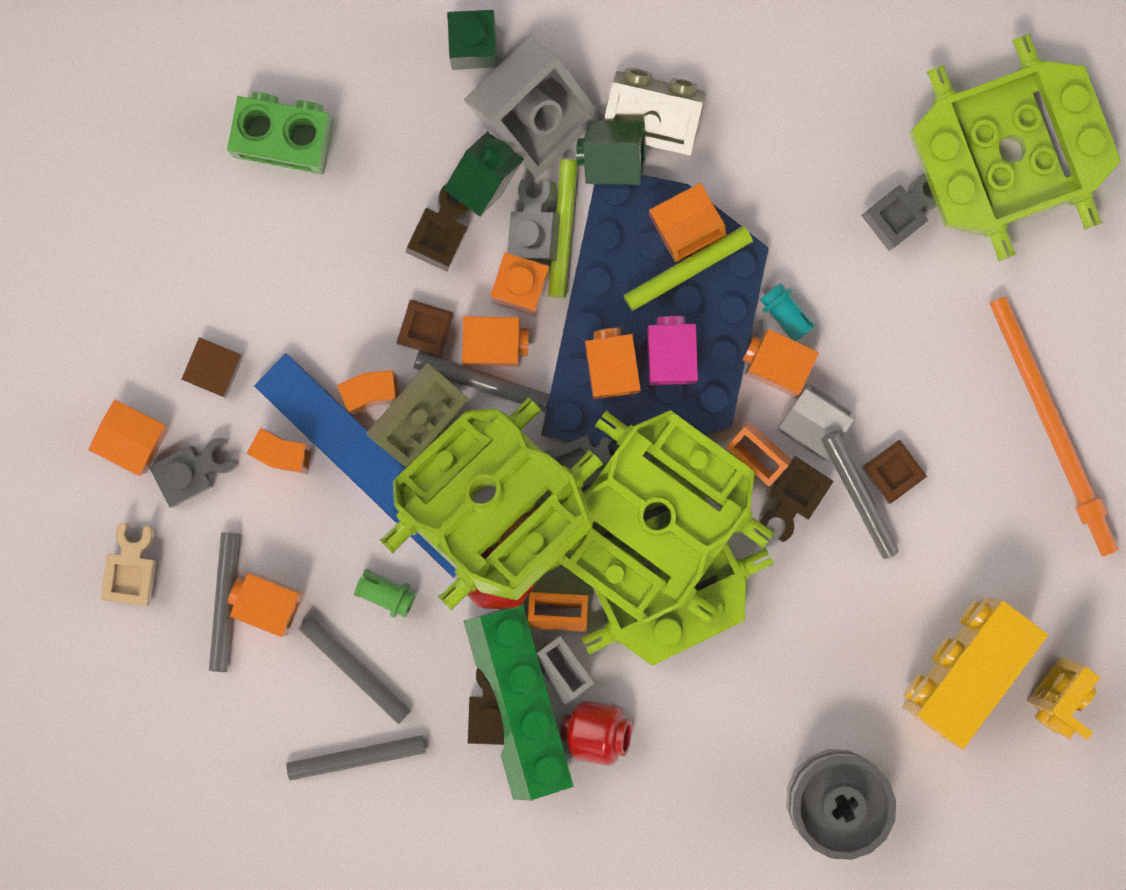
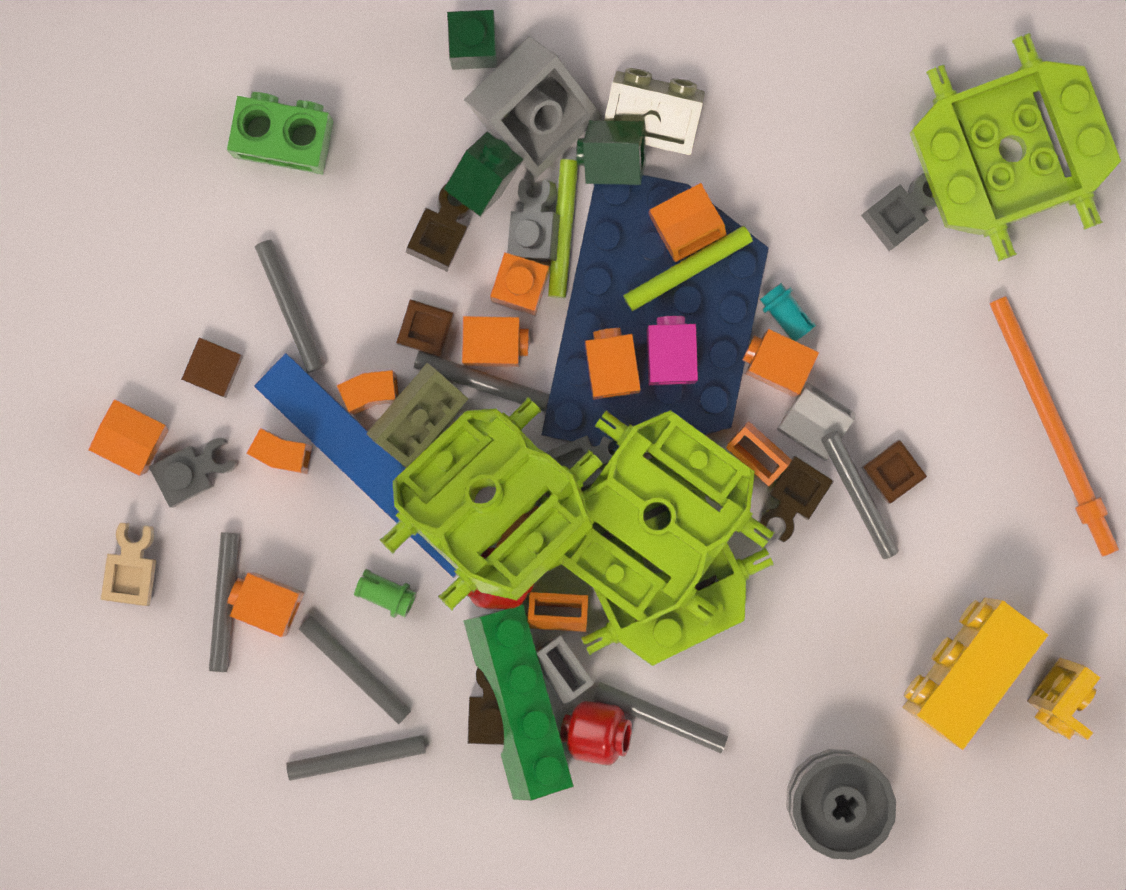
(289, 306): none -> dark grey bar
(661, 717): none -> dark grey bar

